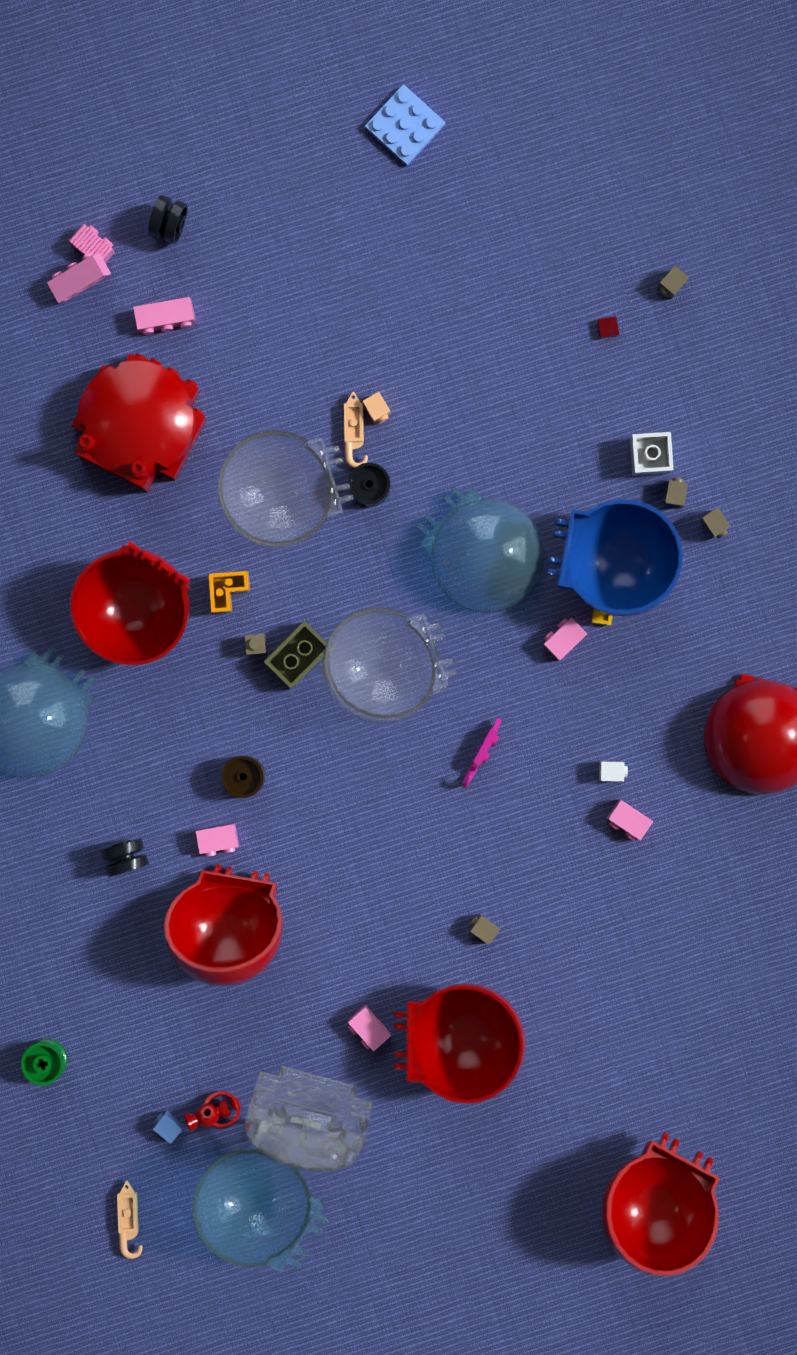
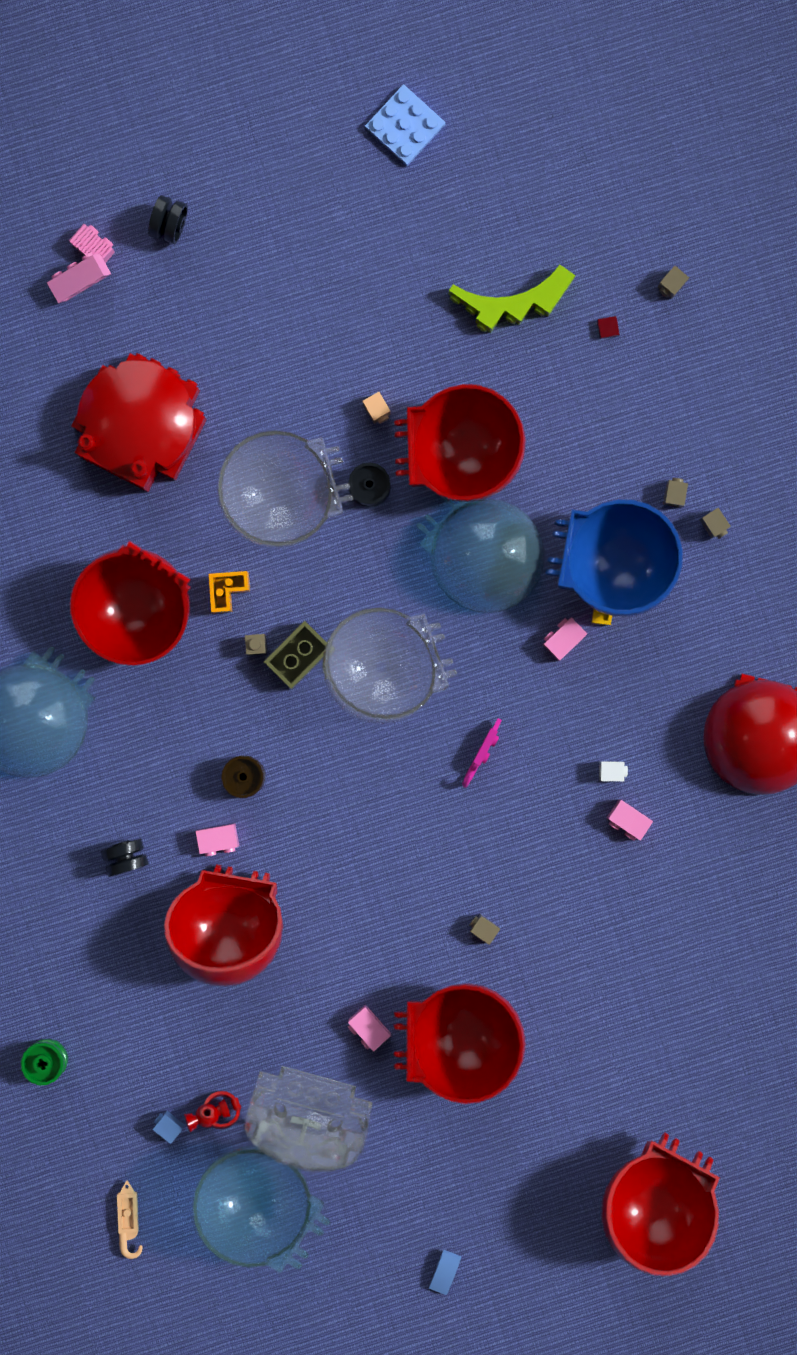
(164, 315): bright pink brick -> none
(353, 429): light nougat plate -> none
(445, 1272): none -> medium blue slope
(463, 443): none -> red windscreen
(515, 307): none -> lime arch
(651, 453): white brick -> none

